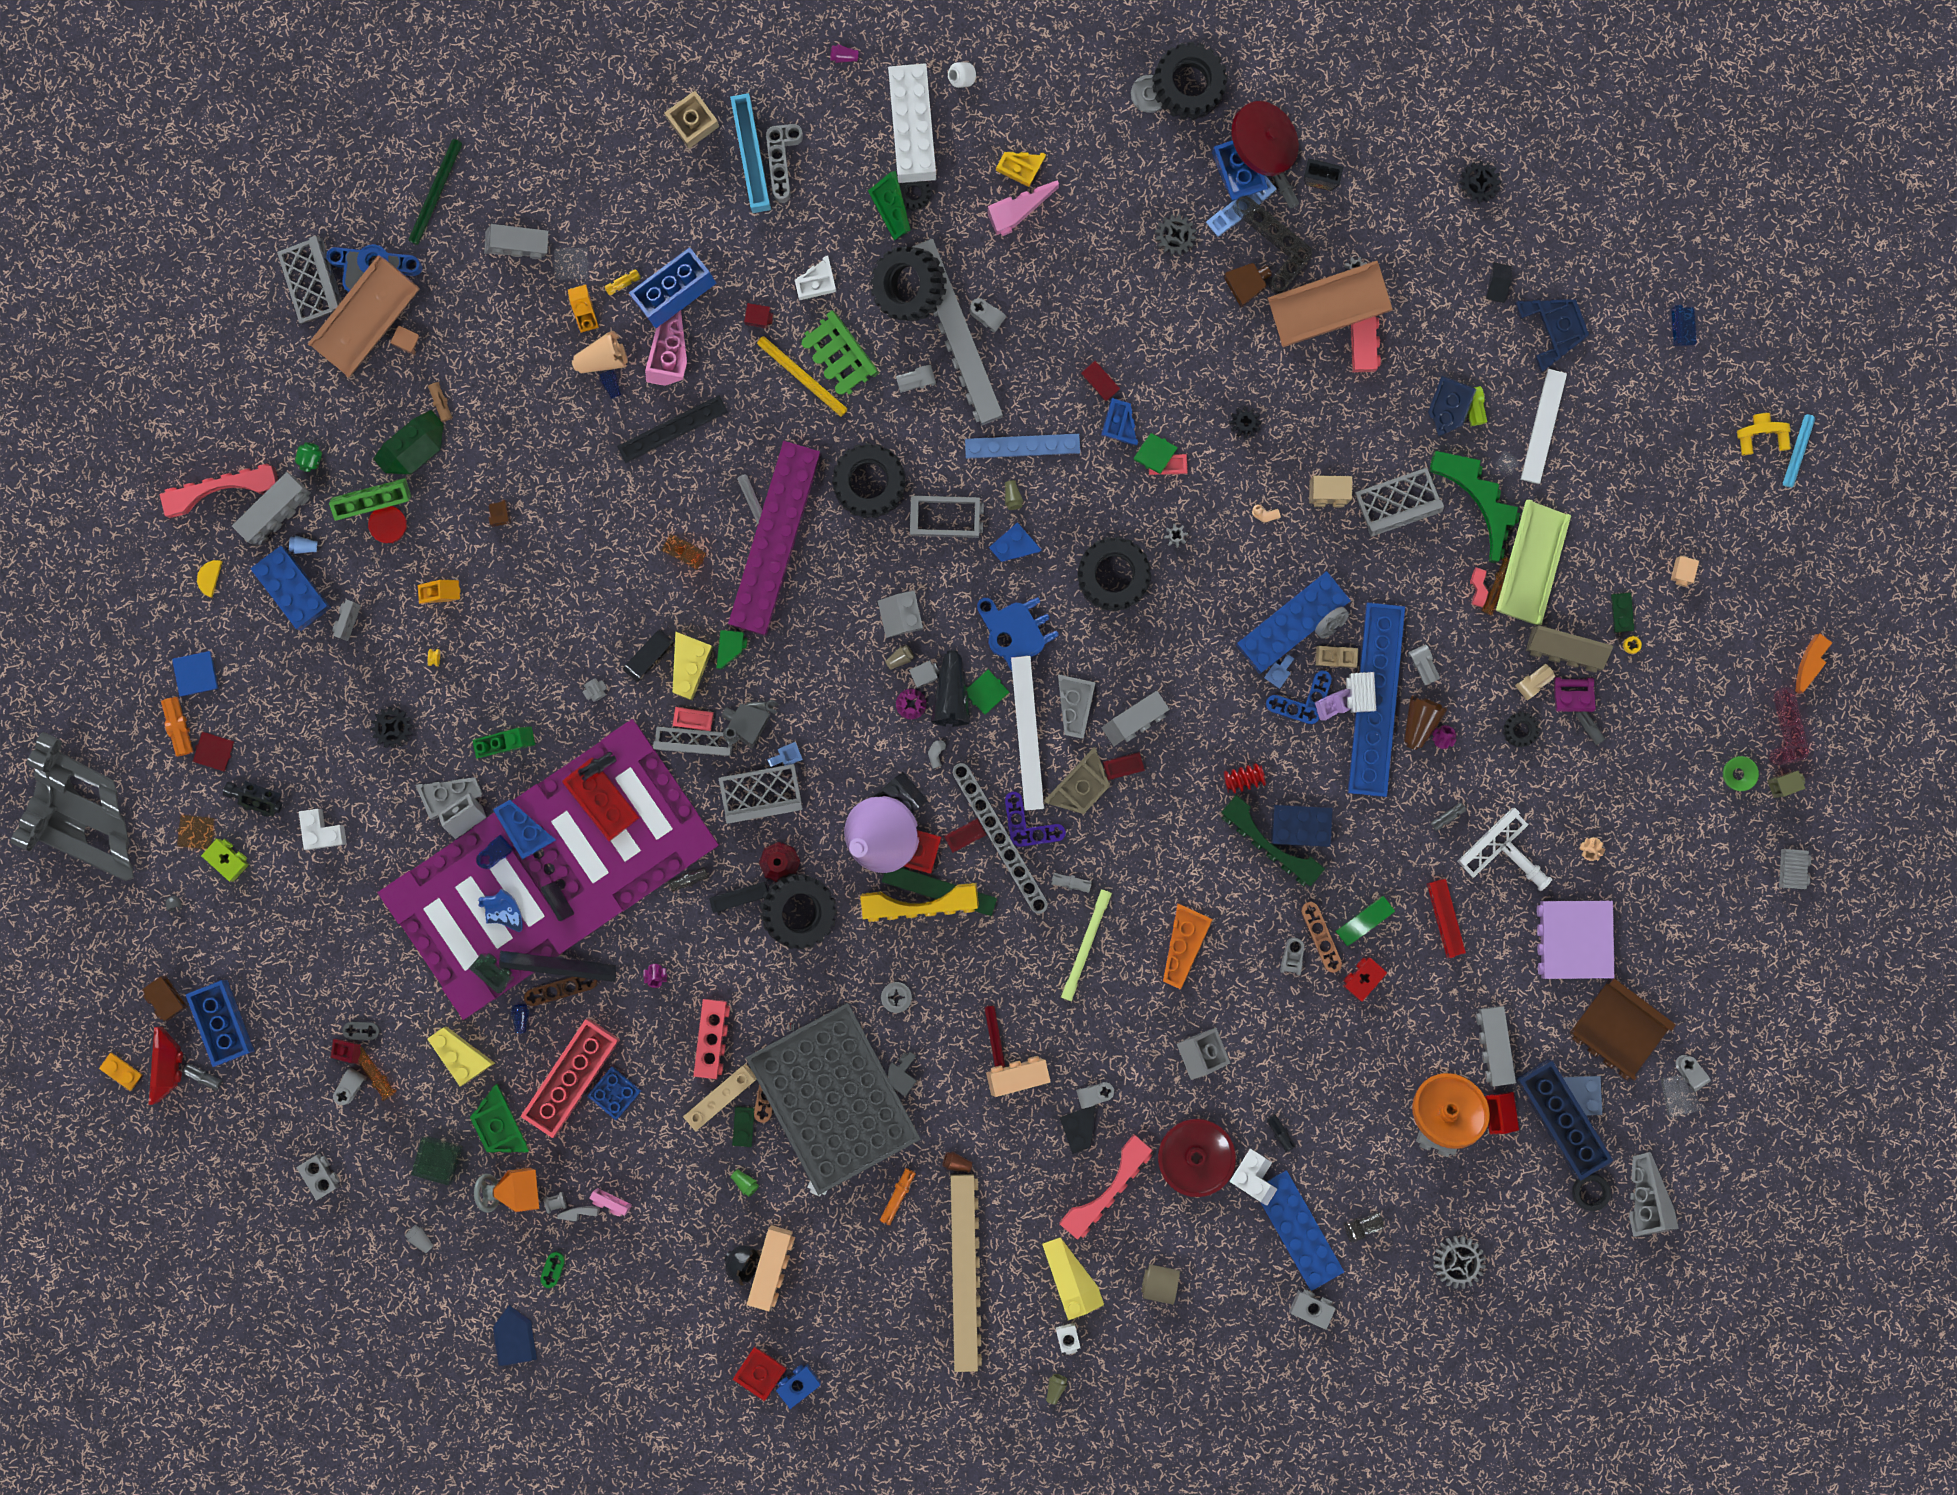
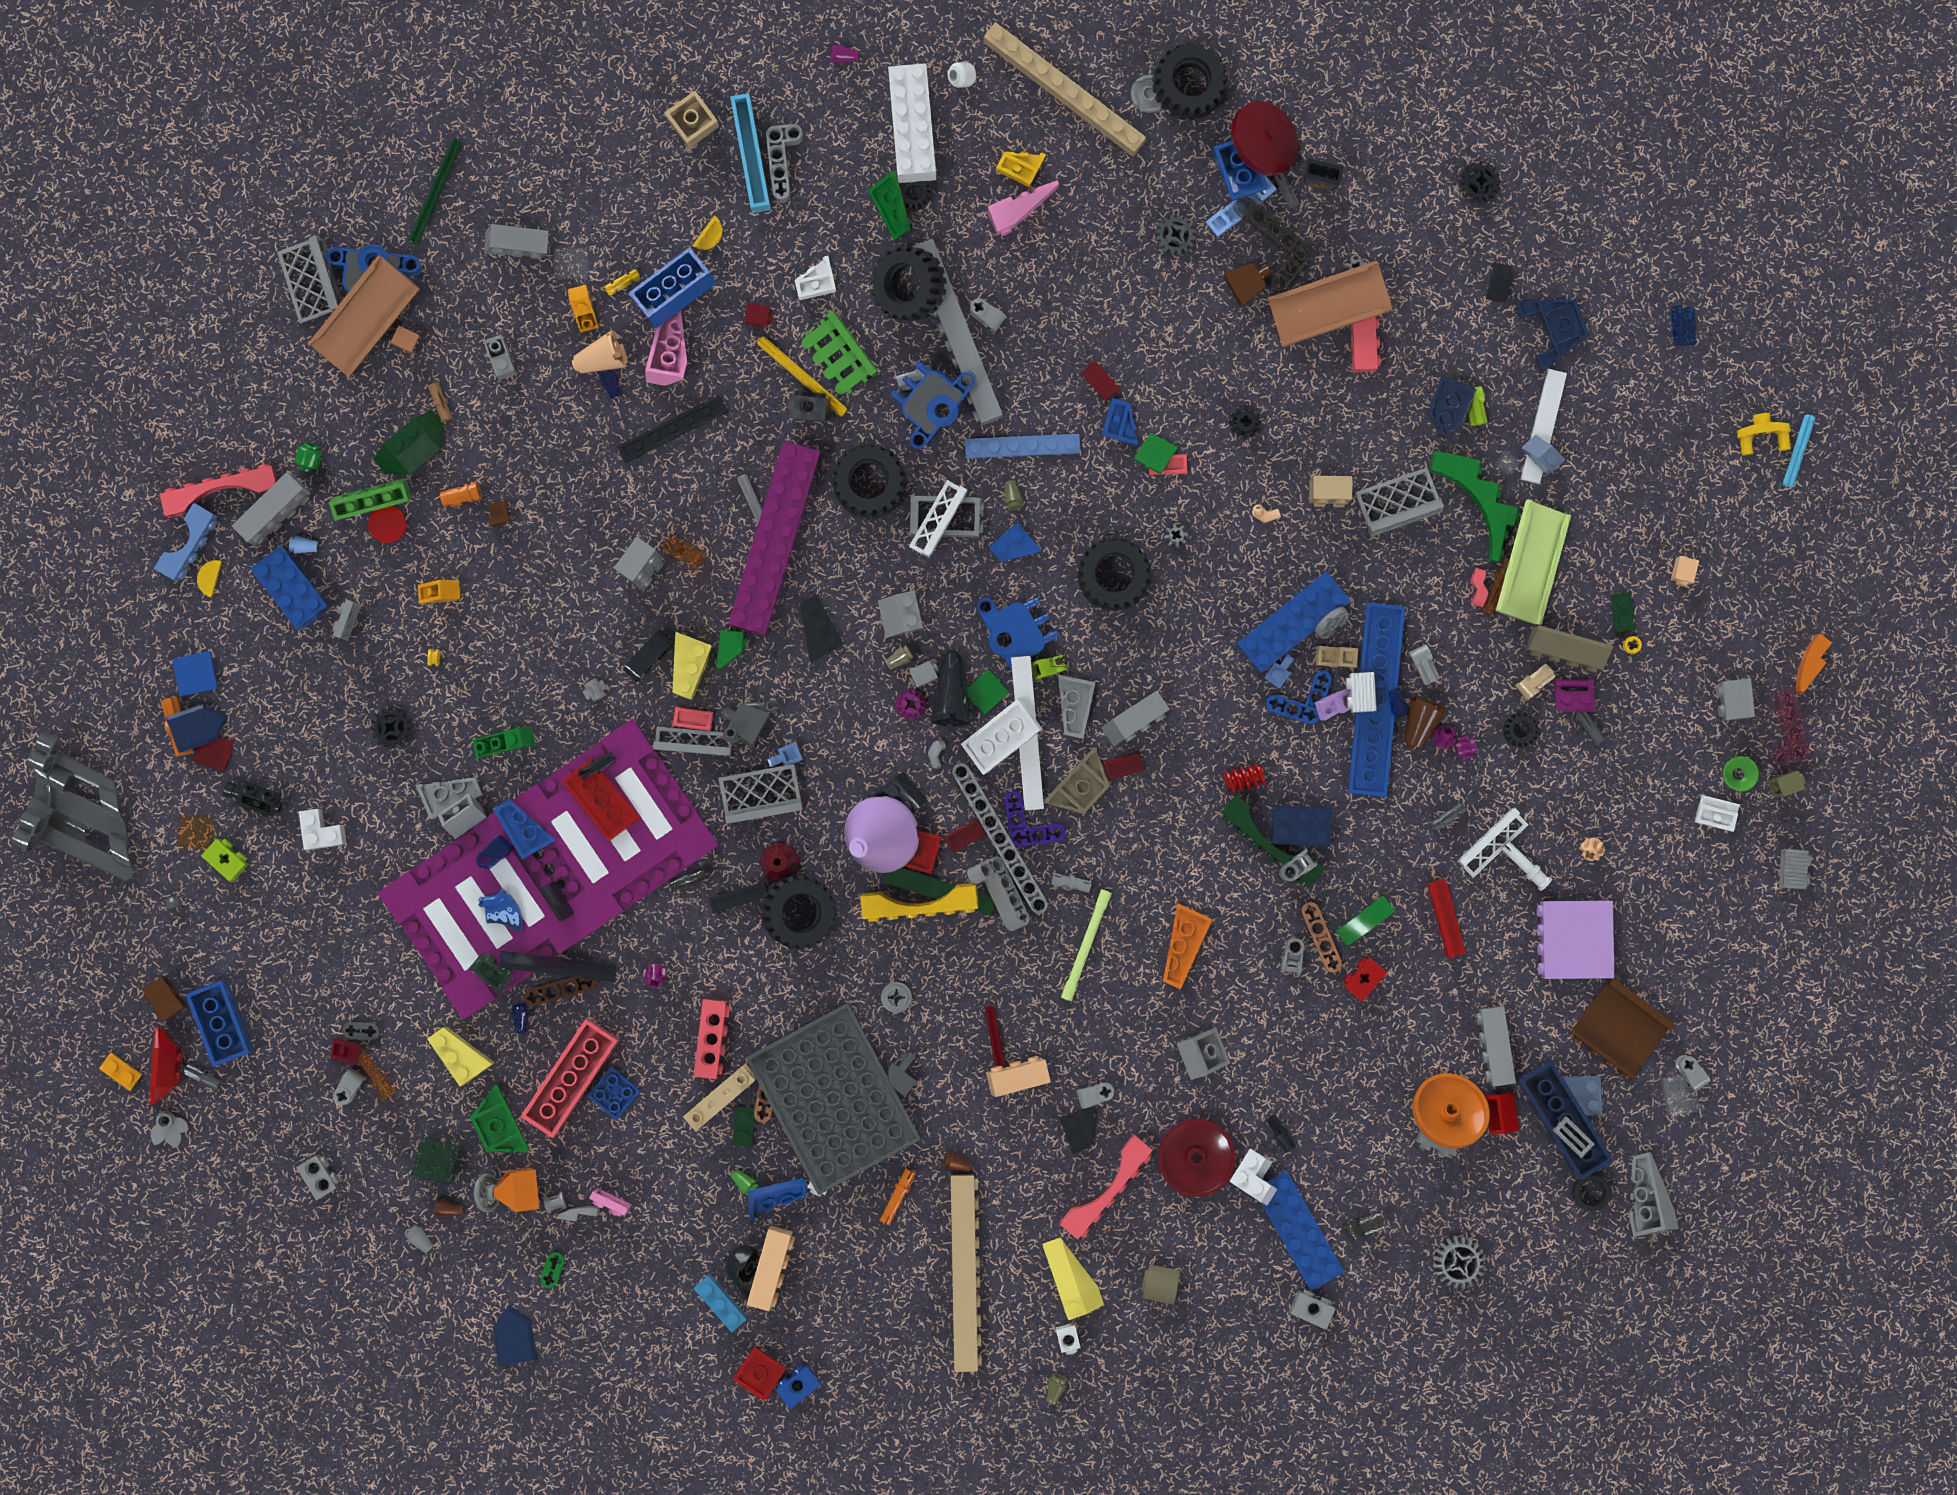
(169, 1132): none -> light grey plate
(195, 727): none -> dark blue tile
(199, 523): none -> medium blue arch
(446, 1208): none -> copper cone
(459, 495): none -> orange axle
(500, 357): none -> light grey slope
(639, 563): none -> light grey brick
(710, 236): none -> yellow tile
(720, 1302): none -> dark azure brick
(768, 1197): none -> blue wing
(798, 408): none -> black brick
(819, 629): none -> black wing
(926, 395): none -> piece
(944, 522): none -> white fence
(1001, 736): none -> white plate
(1002, 891): none -> light grey beam
(1048, 667): none -> lime leg
(1064, 89): none -> tan brick
(1300, 864): none -> light grey piece
(1398, 704): none -> clear blue cone
(1465, 747): none -> magenta gear
(1543, 454): none -> sand blue slope
(1561, 1126): none -> light grey tile
(1717, 813): none -> white plate
(1735, 699): none -> light grey slope

